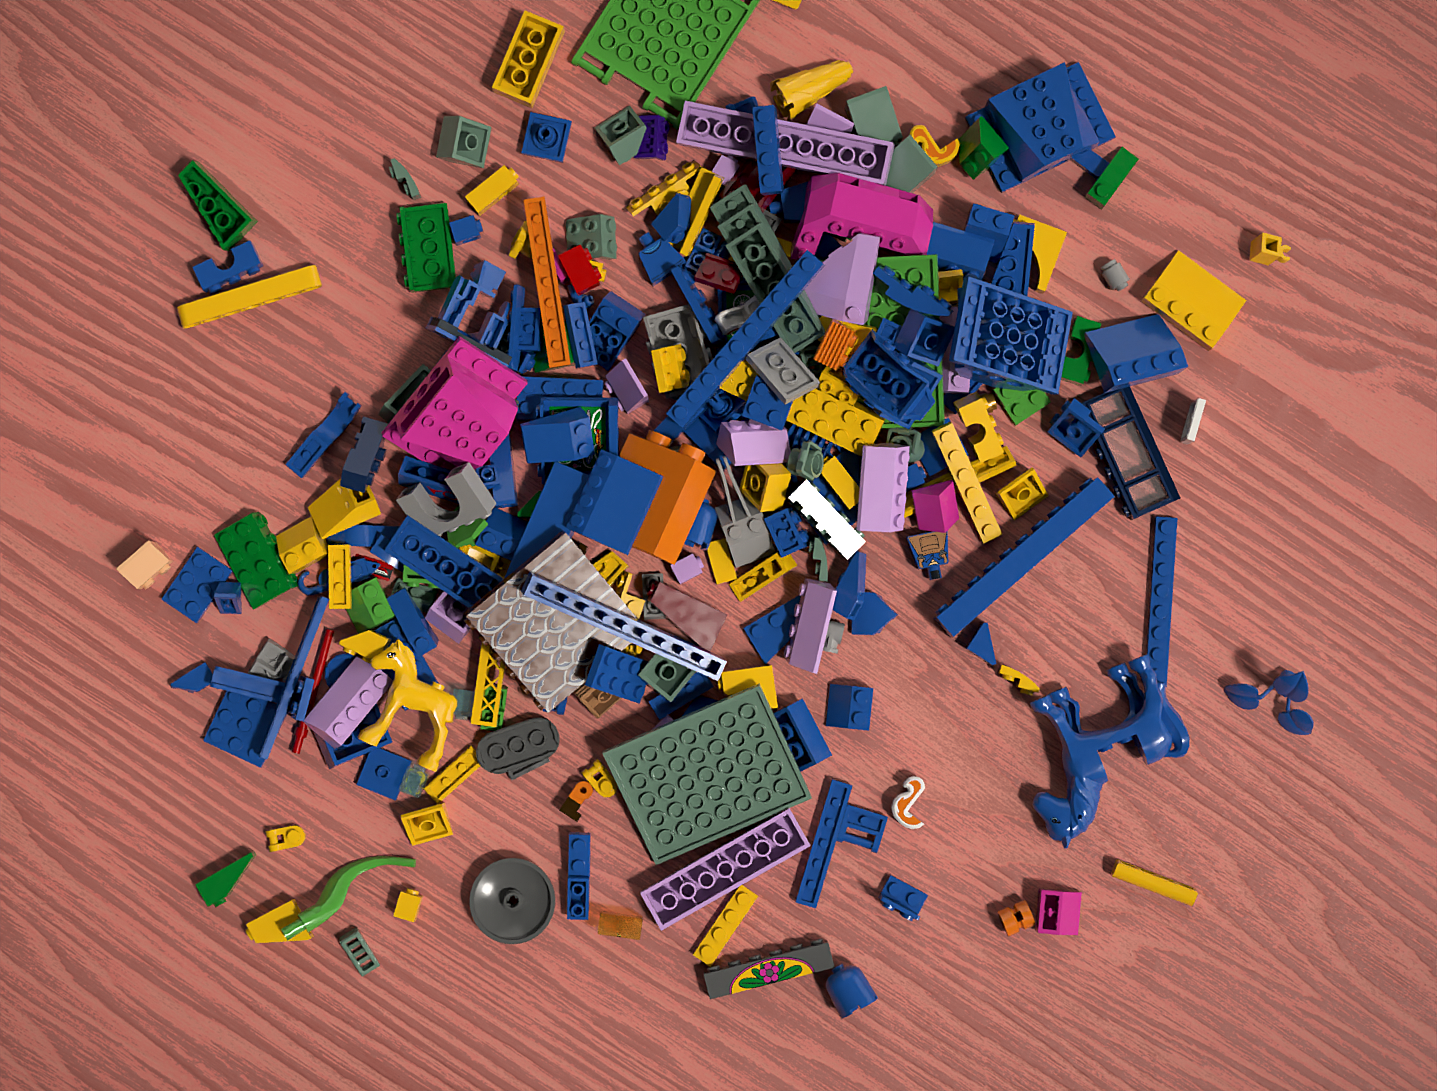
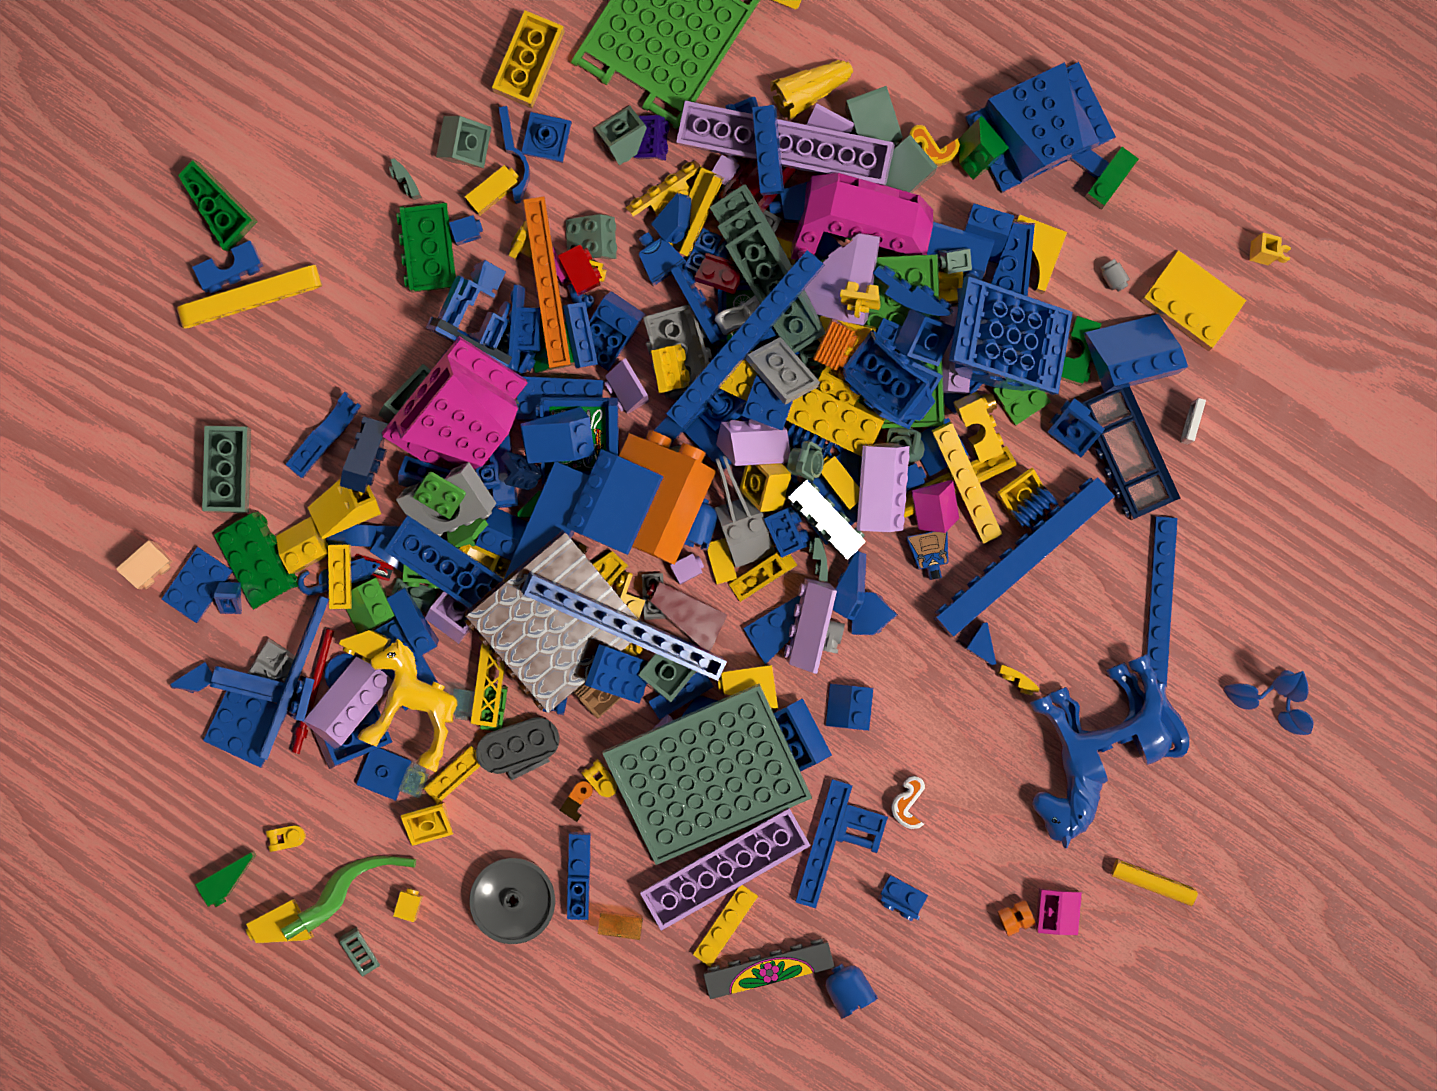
(226, 469): none -> sand green brick
(439, 494): none -> bright green bracket
(519, 191): none -> blue piece
(523, 474): none -> dark blue bracket
(860, 301): none -> yellow hips
(954, 260): none -> sand green bracket
(1034, 507): none -> blue piece

